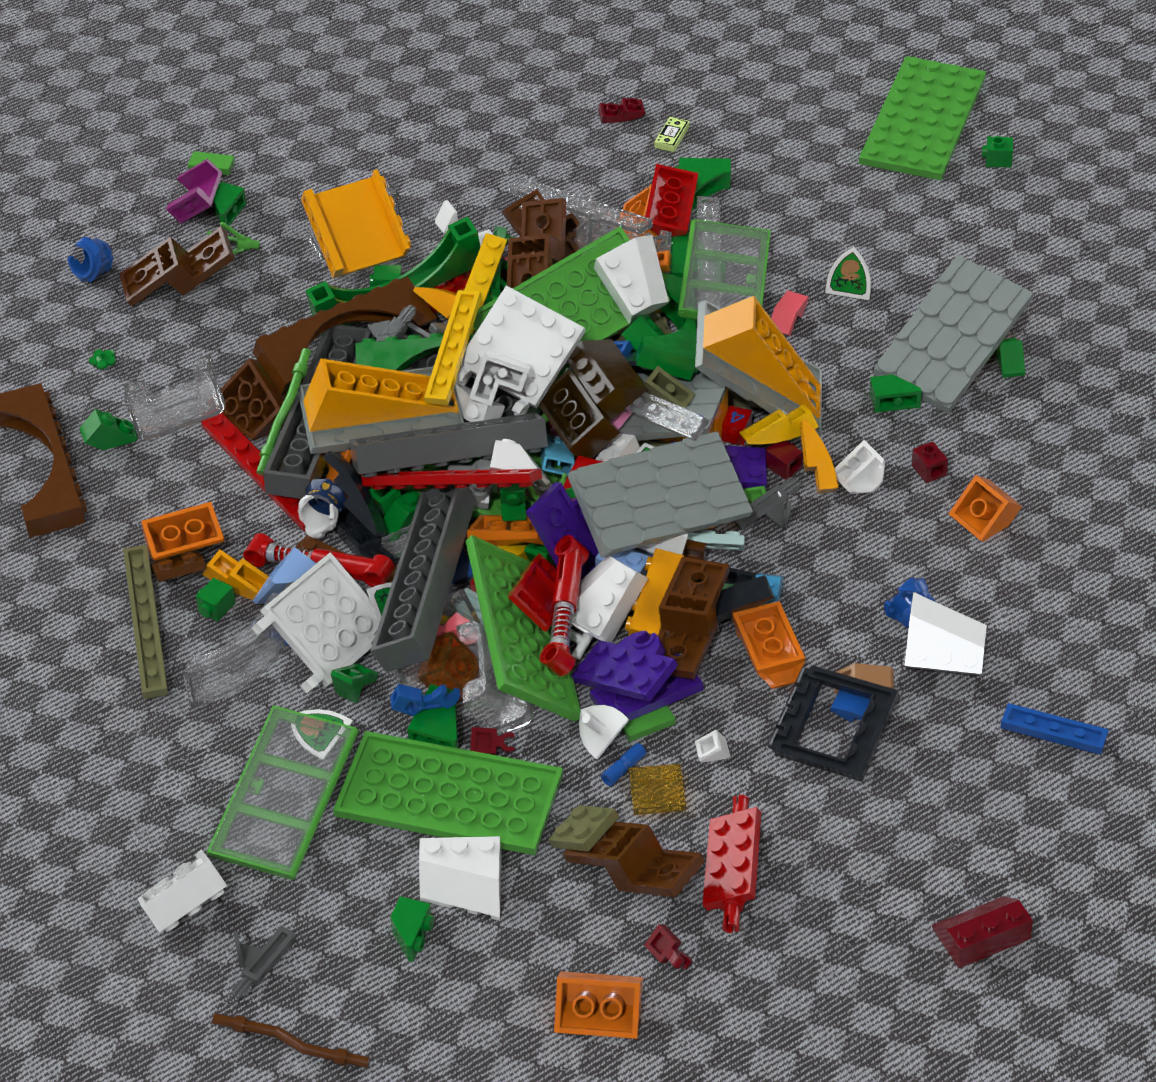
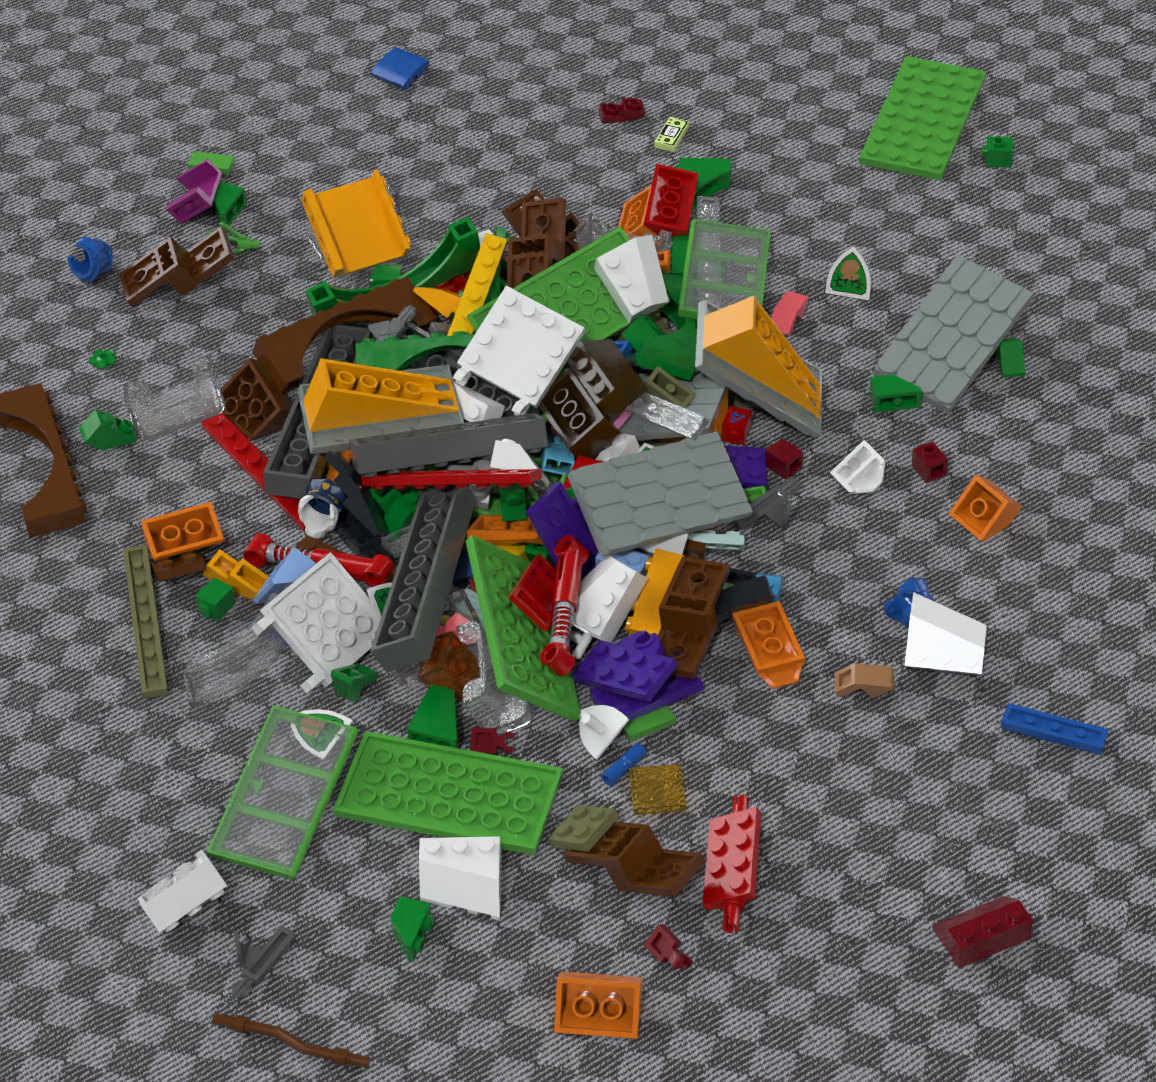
(299, 372): bright green bar -> none
(399, 68): none -> blue slope
(412, 701): blue piece -> none
(446, 216): white slope -> none
(452, 348): yellow plate -> none
(497, 370): white brick -> none
(583, 206): clear plate -> none
(712, 747): white slope -> none
(778, 426): yellow slope -> none
(817, 459): light orange slope -> none
(849, 705): blue slope -> none
(865, 739): black hinge -> none

